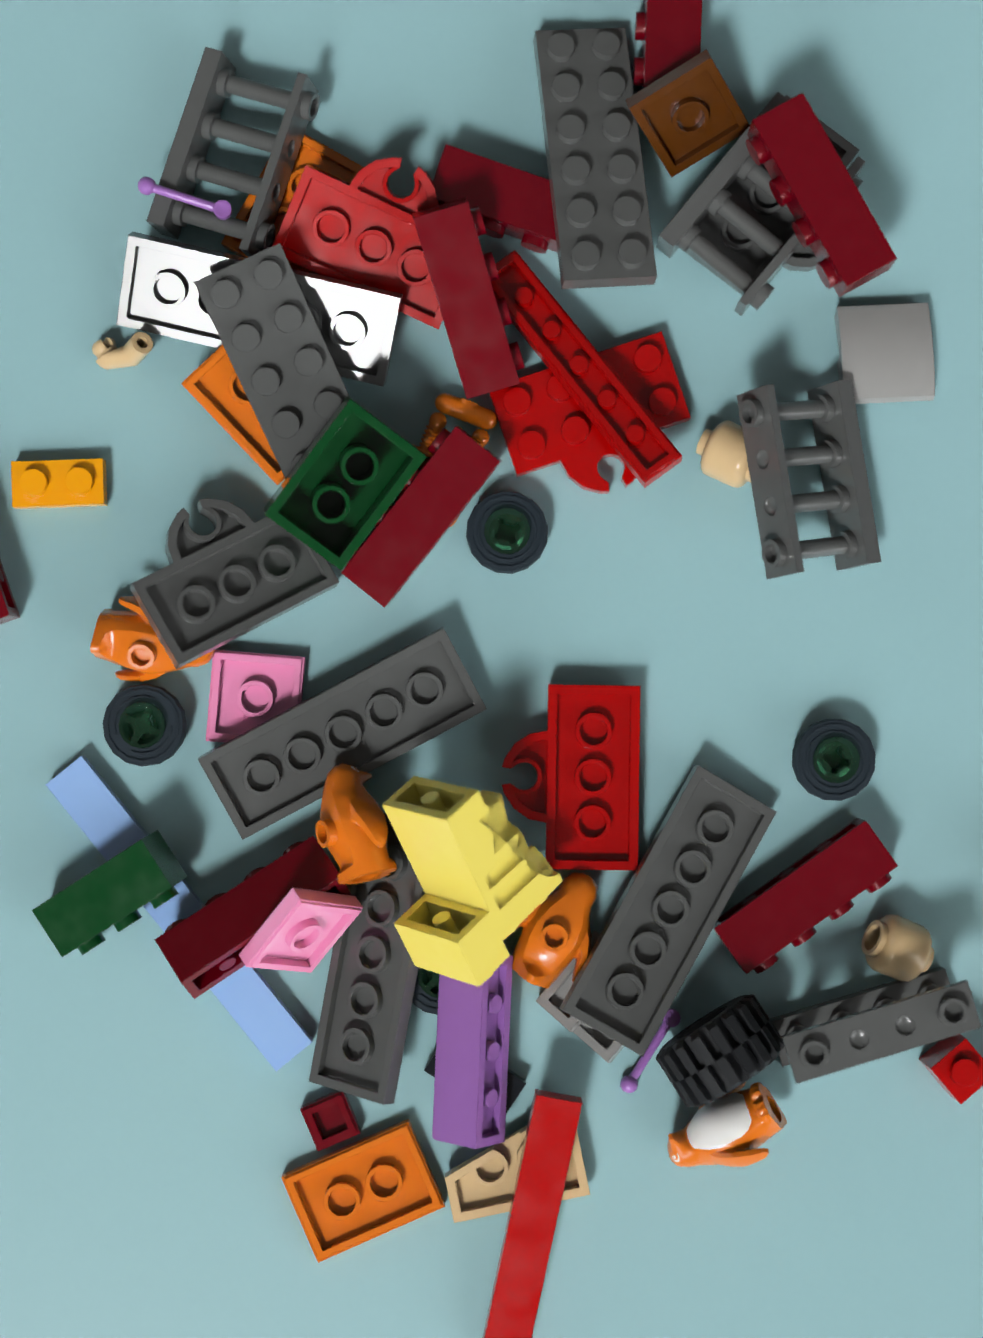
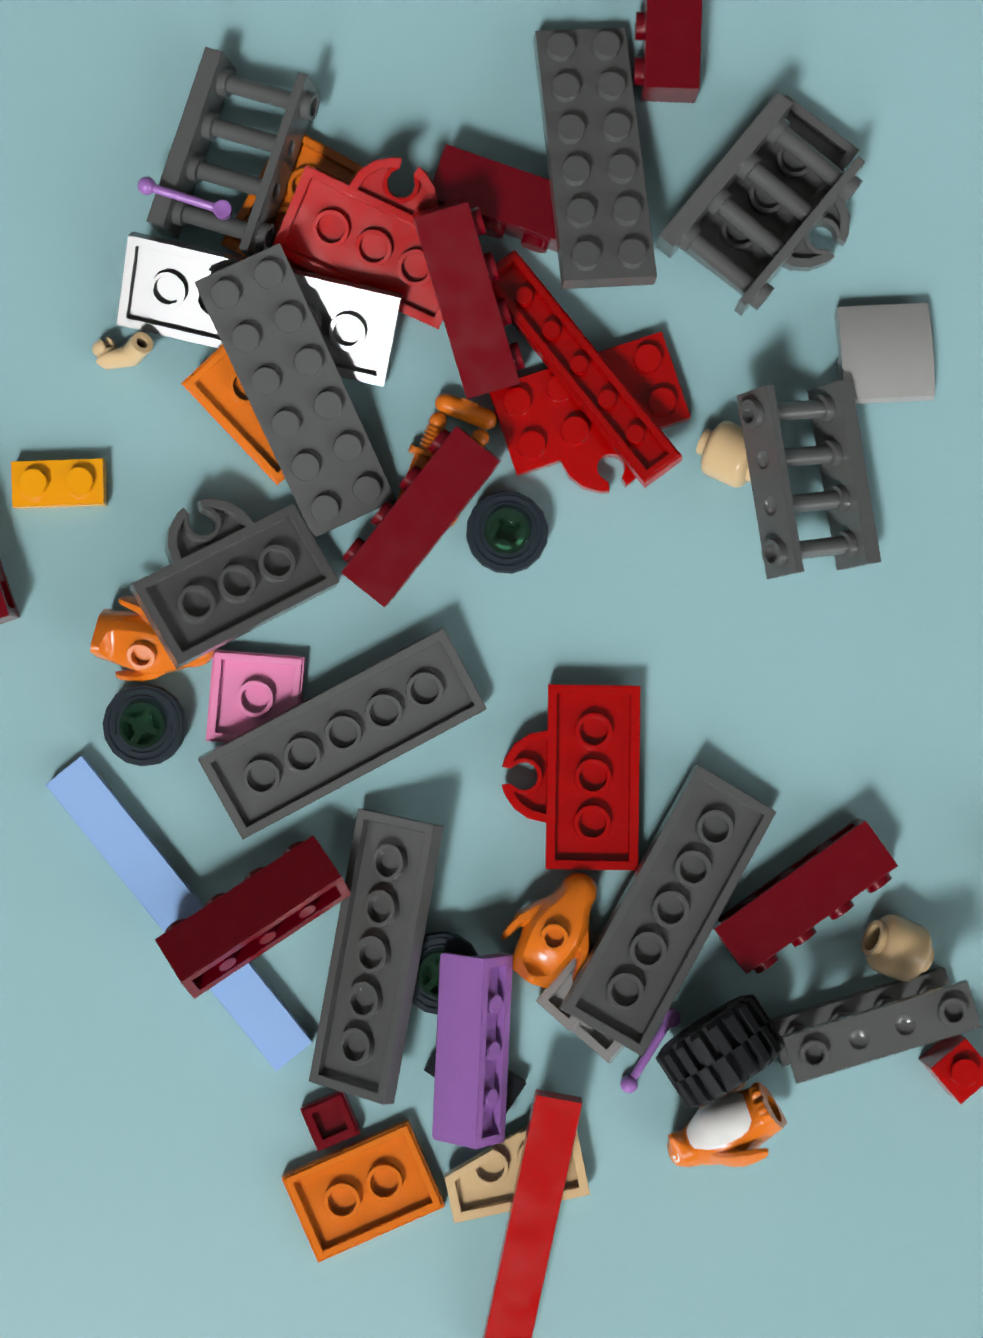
(111, 895): dark green brick -> none
(301, 930): bright pink tile -> none
(344, 483): dark green brick -> none
(353, 827): orange animal -> none
(473, 875): light yellow brick -> none
(688, 113): reddish brown plate -> none
(817, 755): black wheel -> none
(819, 195): dark red brick -> none

